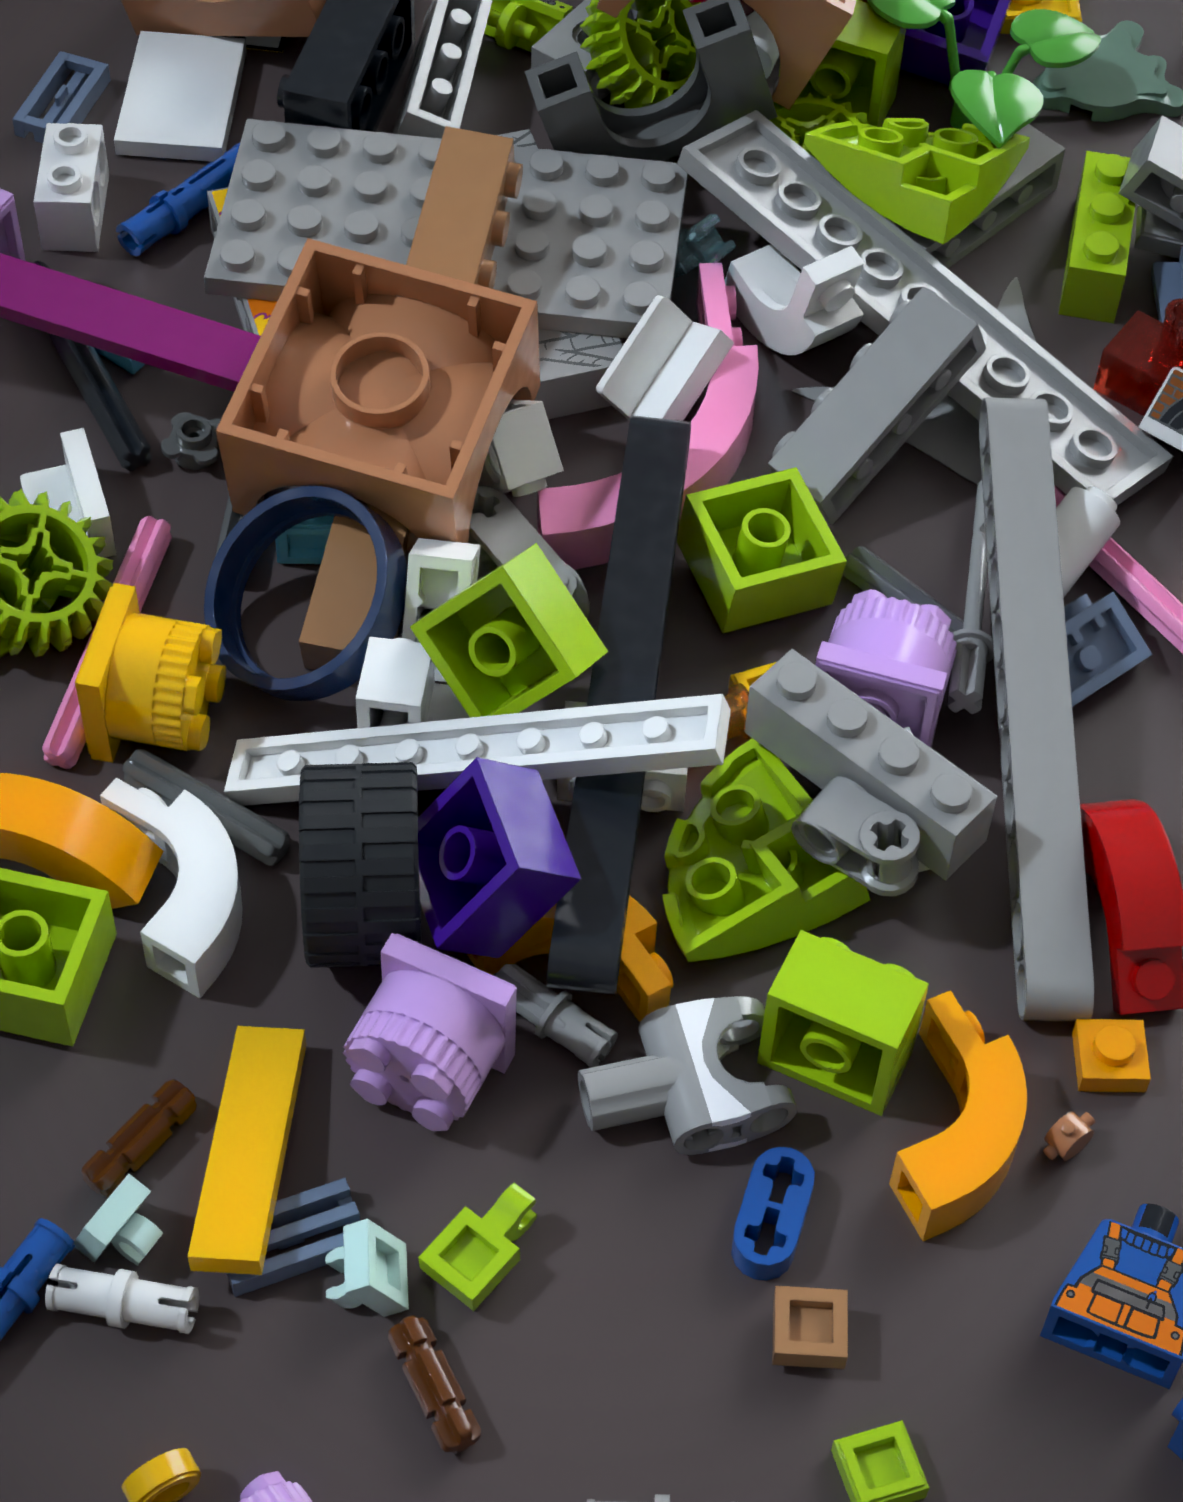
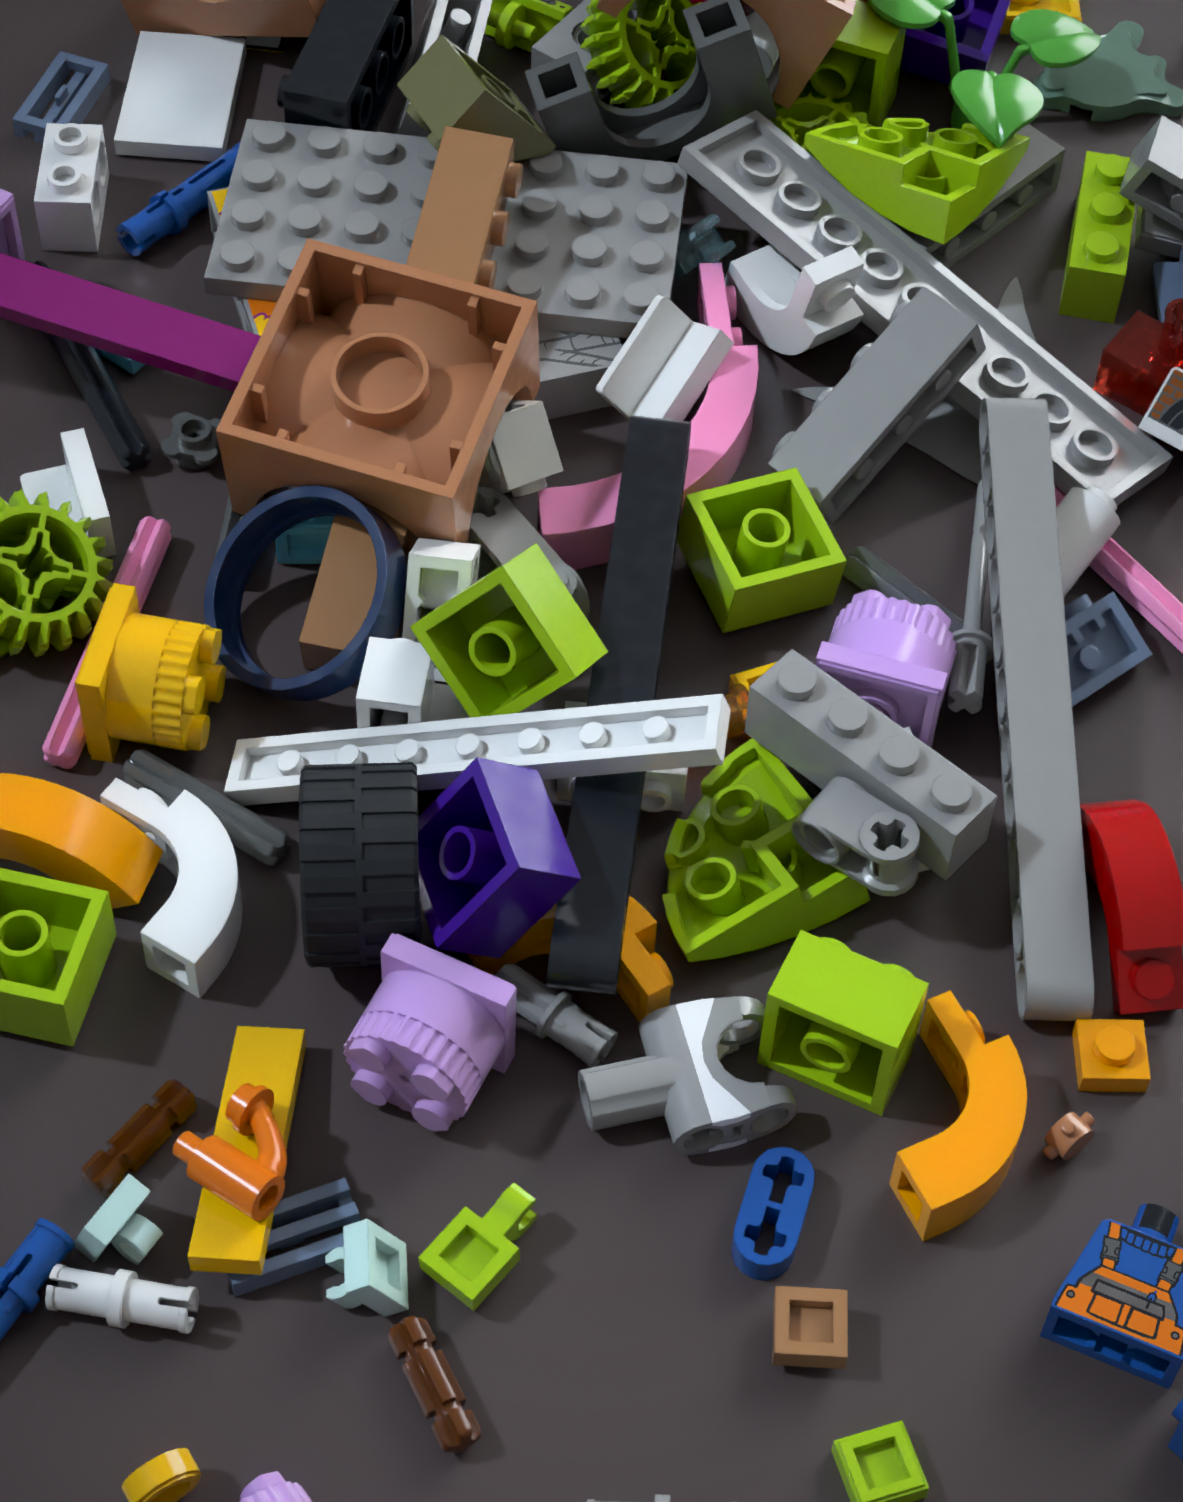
(229, 1173): none -> orange plant
(459, 93): none -> olive slope

